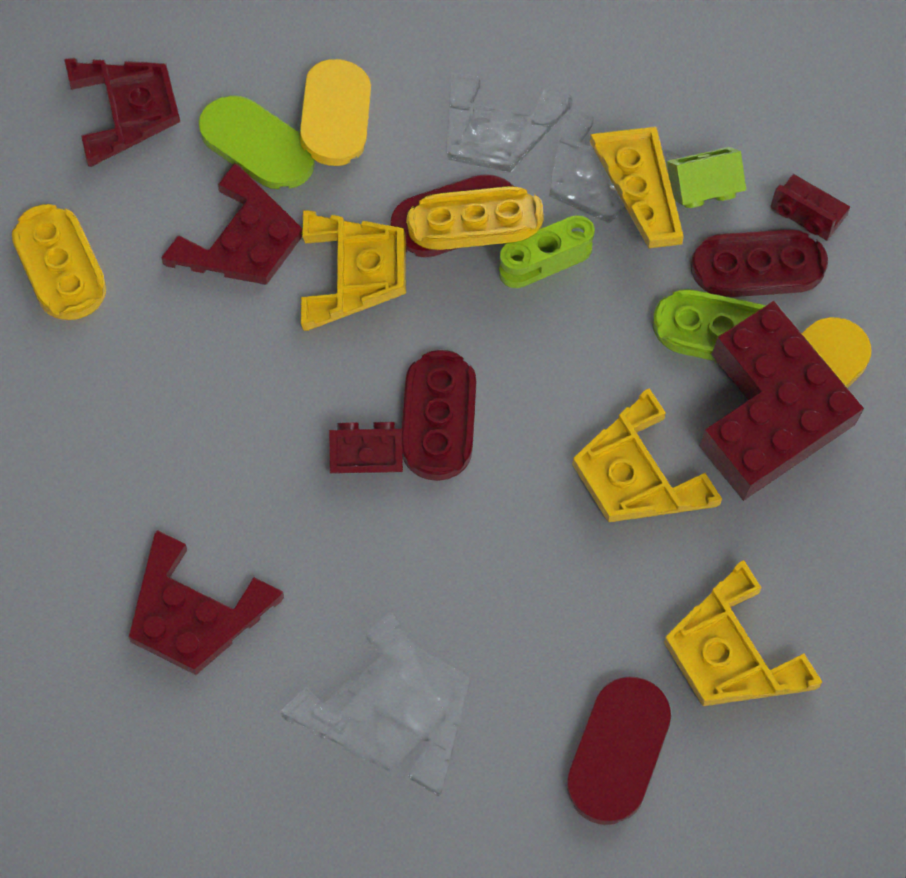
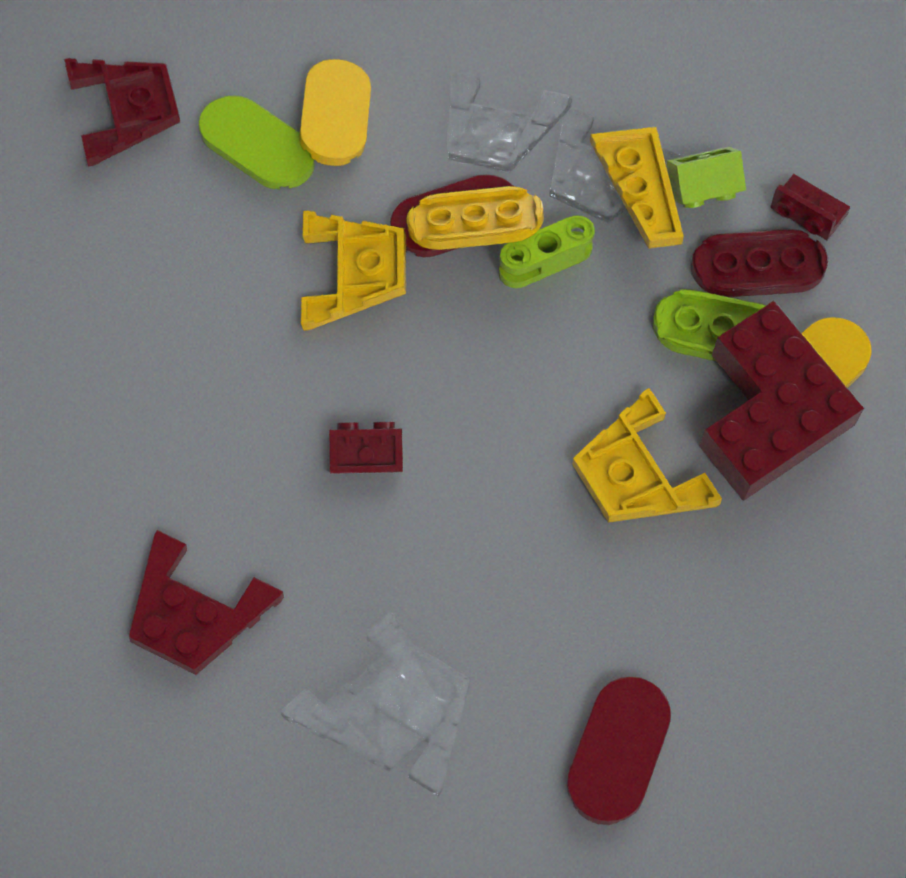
(59, 262): yellow tile -> none
(253, 241): dark red wing -> none
(438, 415): dark red tile -> none
(721, 657): yellow wing -> none

